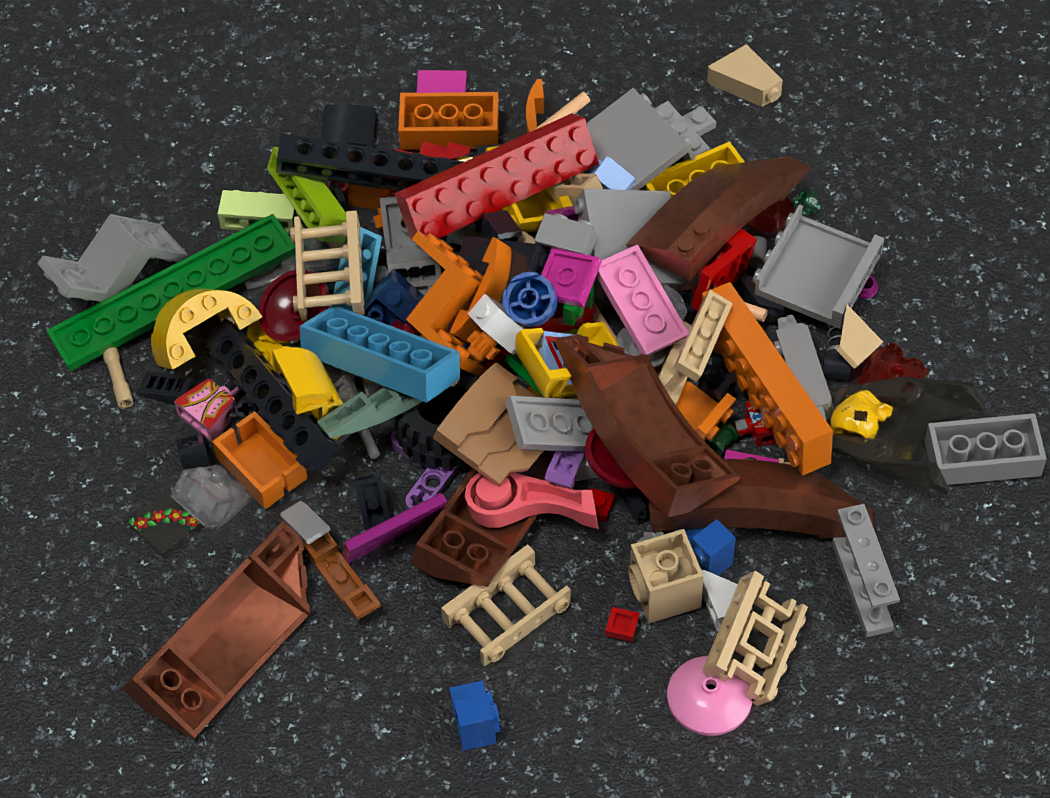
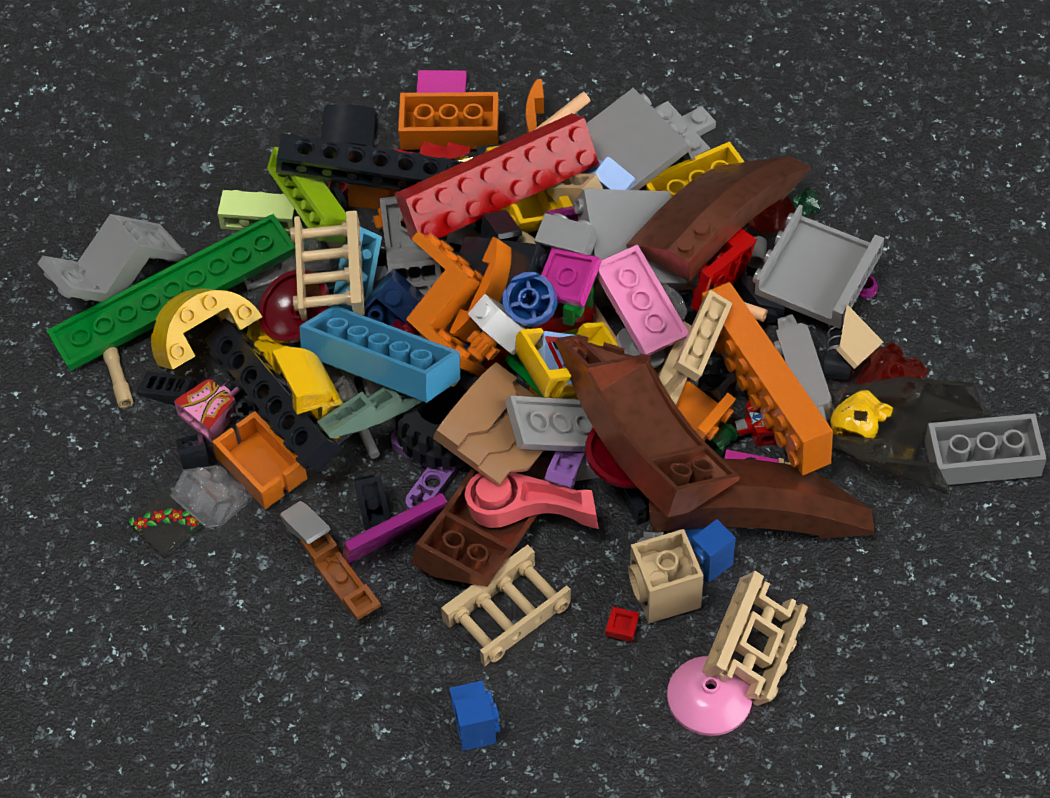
(226, 636): copper slope -> none
(603, 503): red plate -> none
(717, 596): white slope -> none
(746, 77): tan slope -> none
(865, 570): light grey fence -> none

